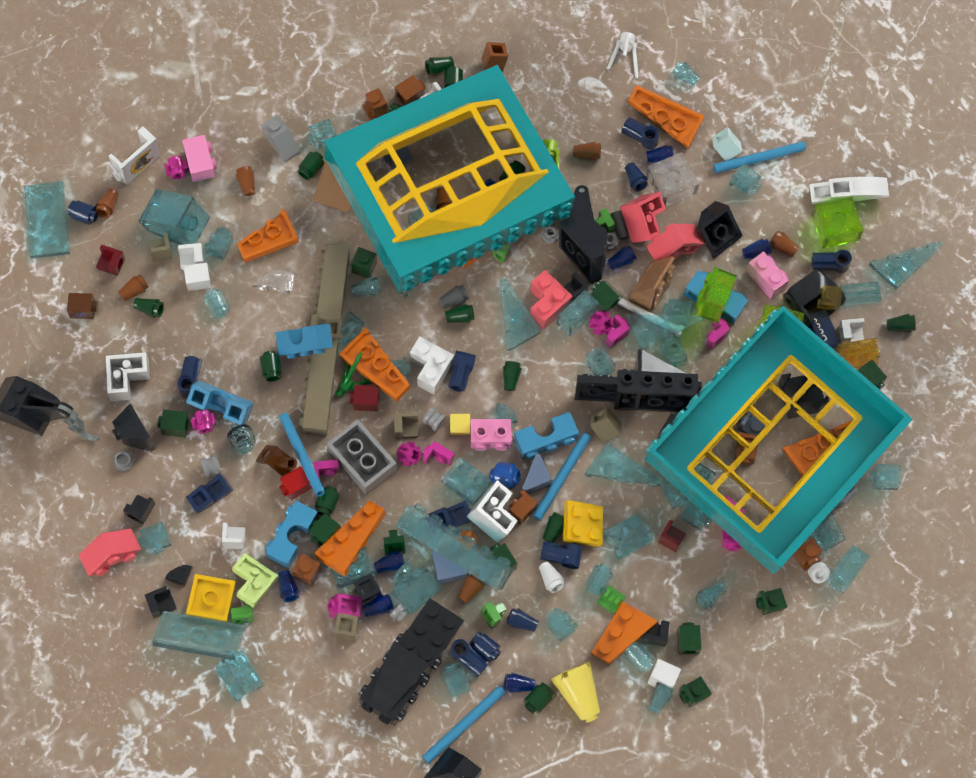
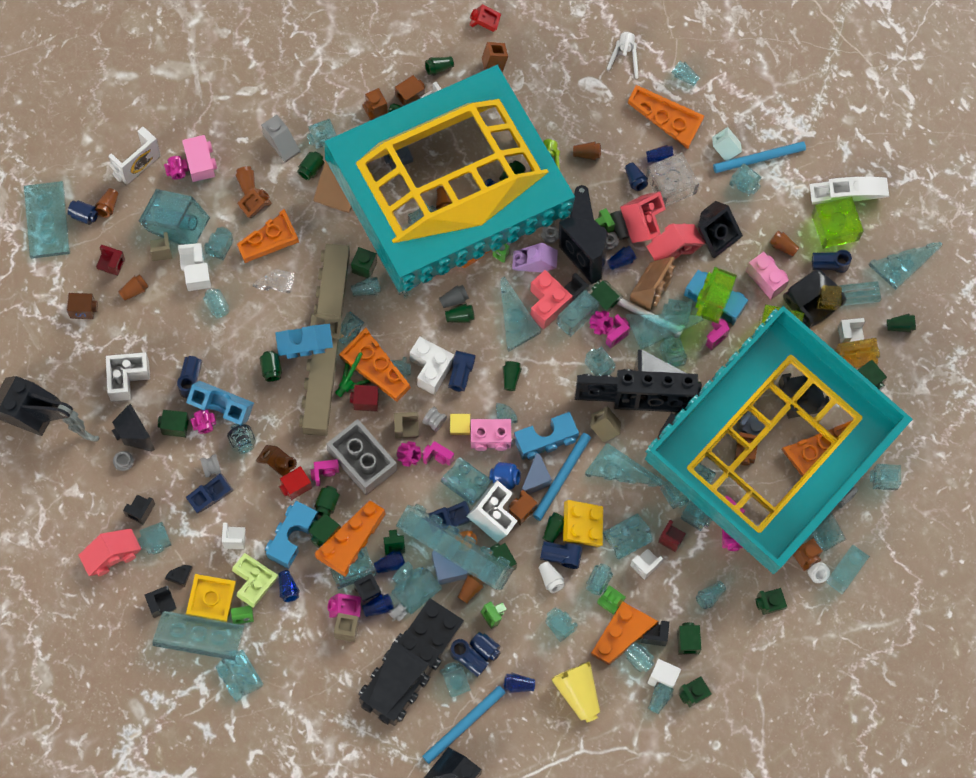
(150, 307): dark green cone -> none
(254, 202): none -> dark orange bracket
(302, 454): dark azure piece -> none
(306, 570): dark orange brick -> none
(452, 75): dark green brick -> none
(485, 17): none -> red bracket
(521, 620): dark blue cone -> none
(535, 258): none -> lavender slope
(538, 698): dark green brick -> none
(640, 133): dark blue piece -> none
(646, 563): none -> white panel
(756, 248): clear blue cone -> none
(824, 328): dark blue slope -> none

